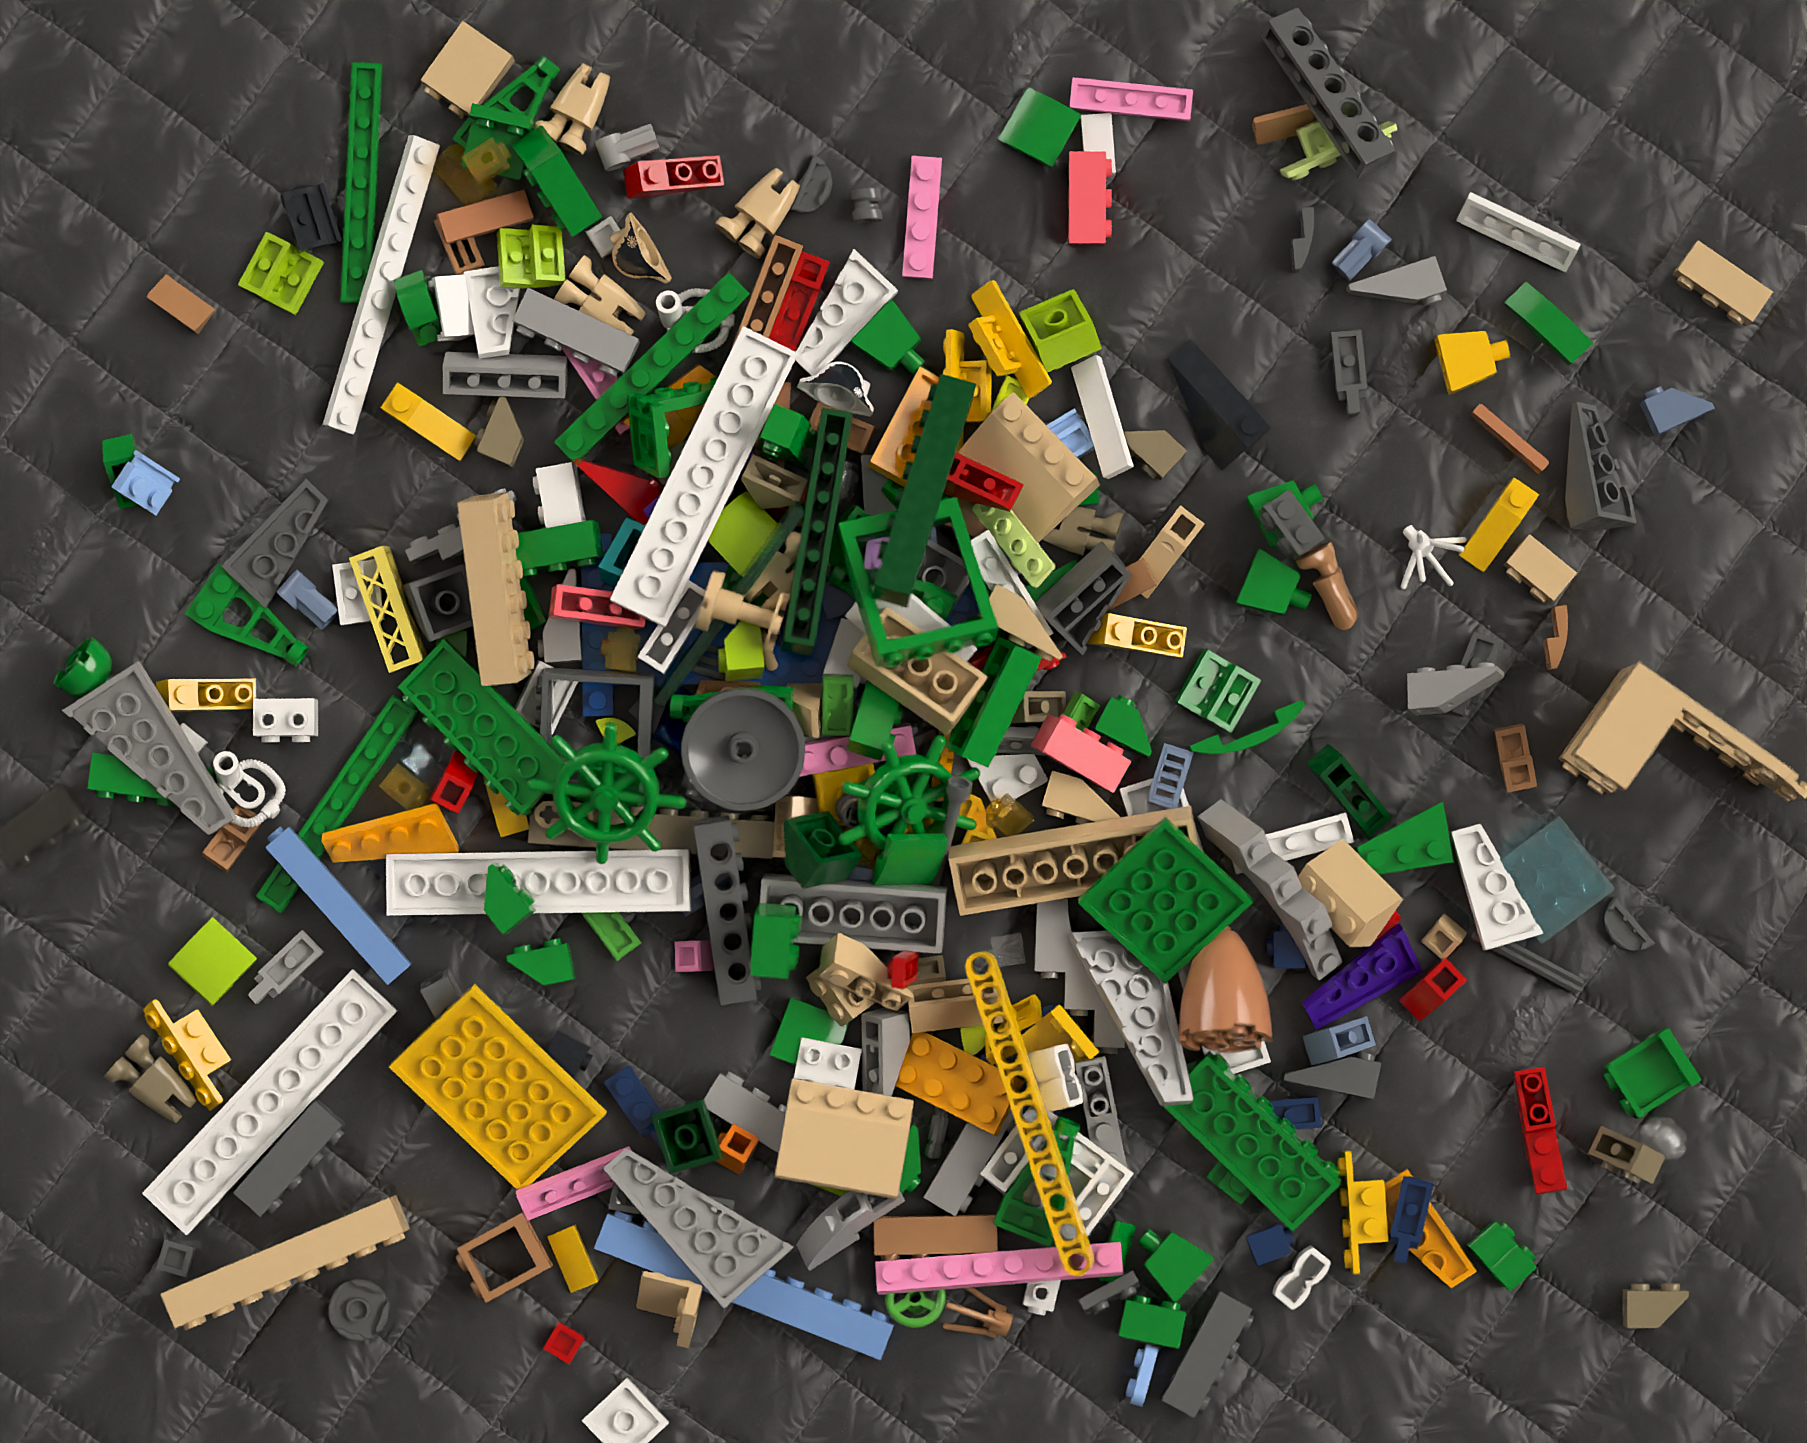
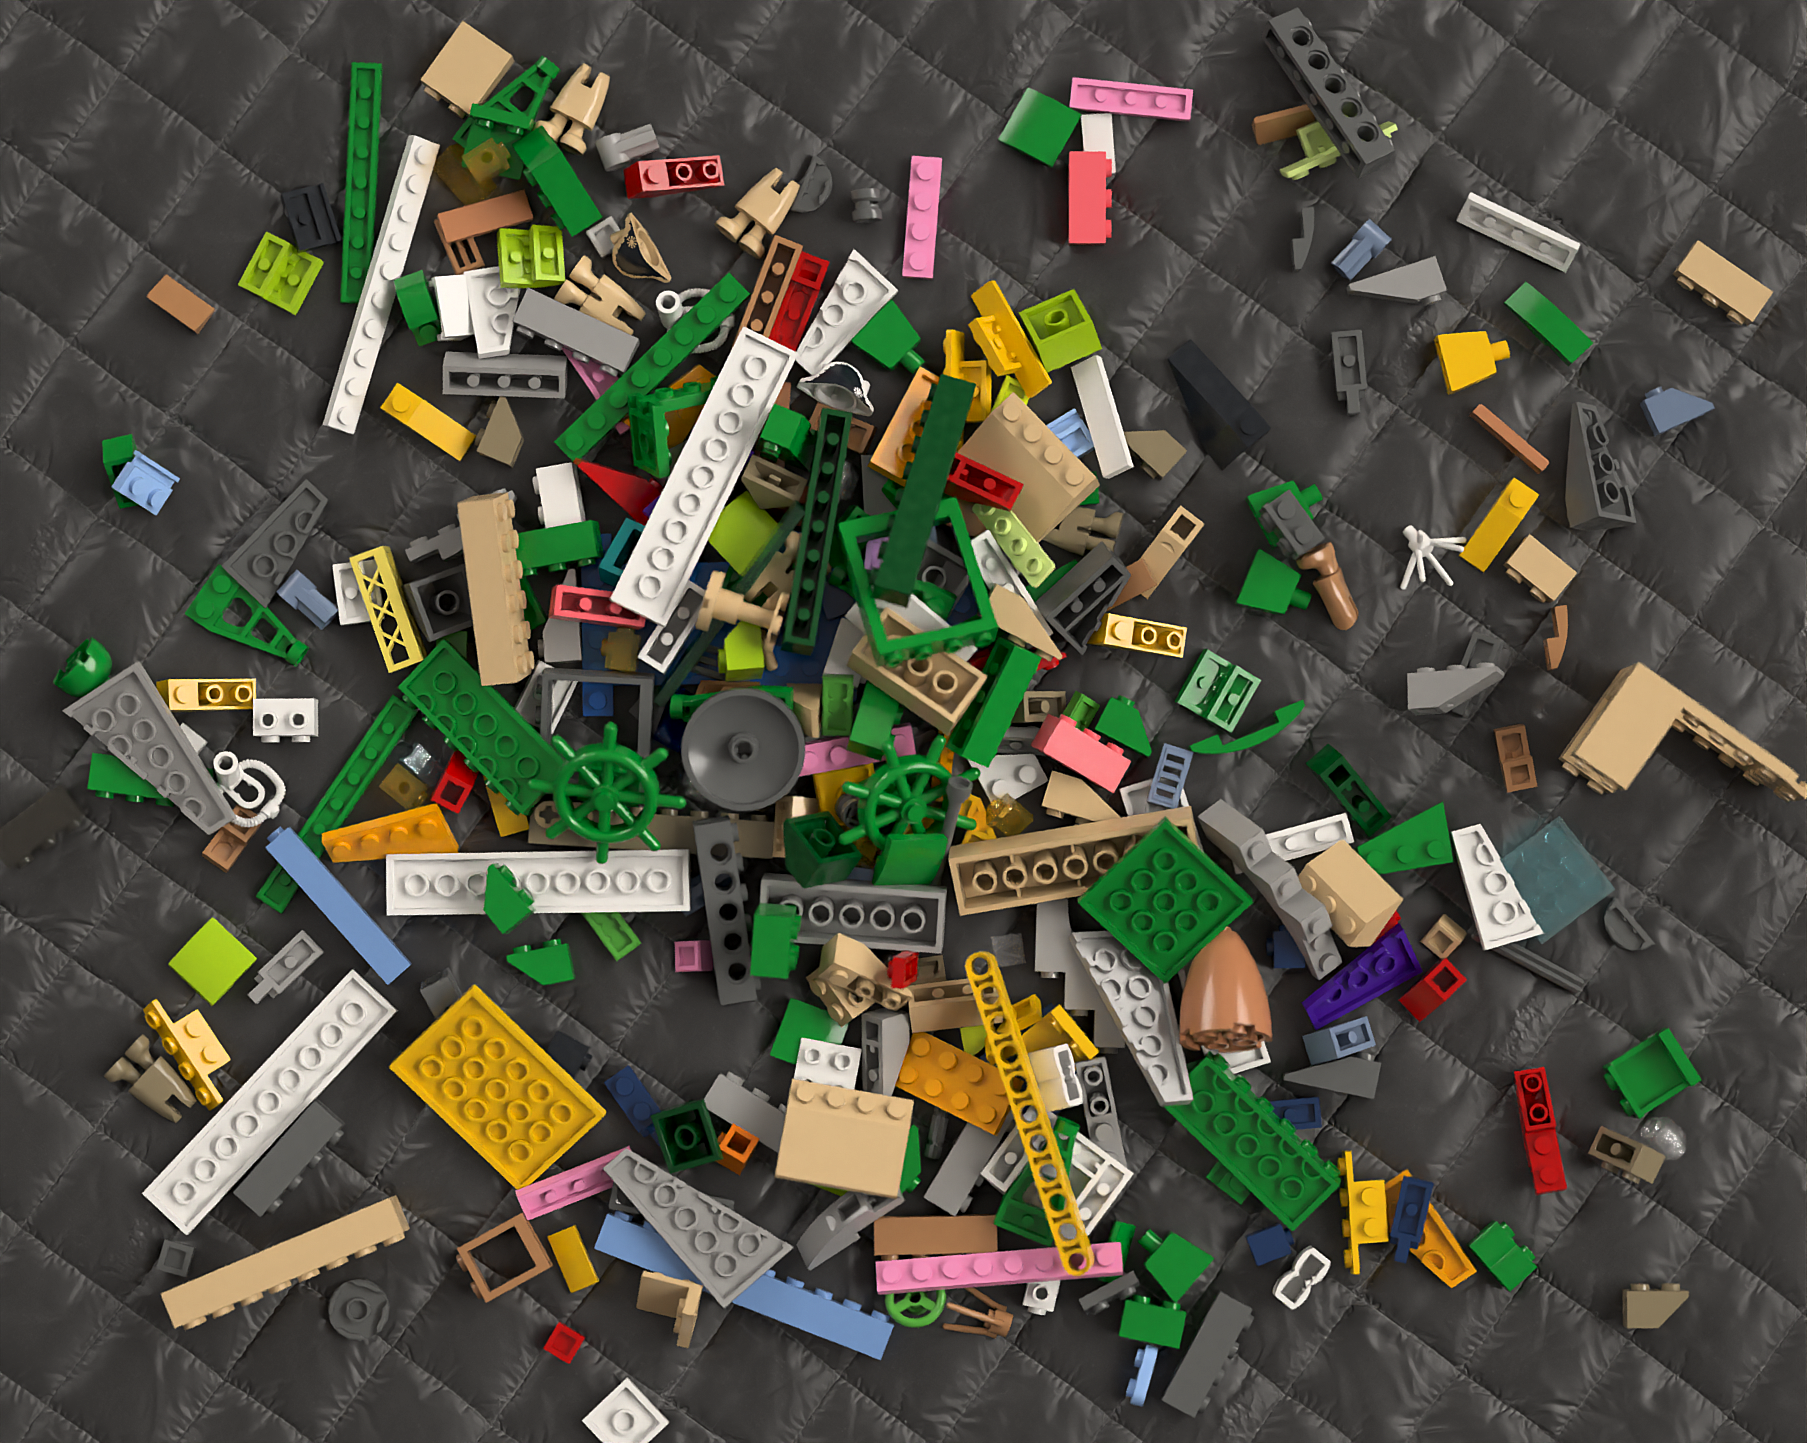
(624, 731): neon yellow tile -> none

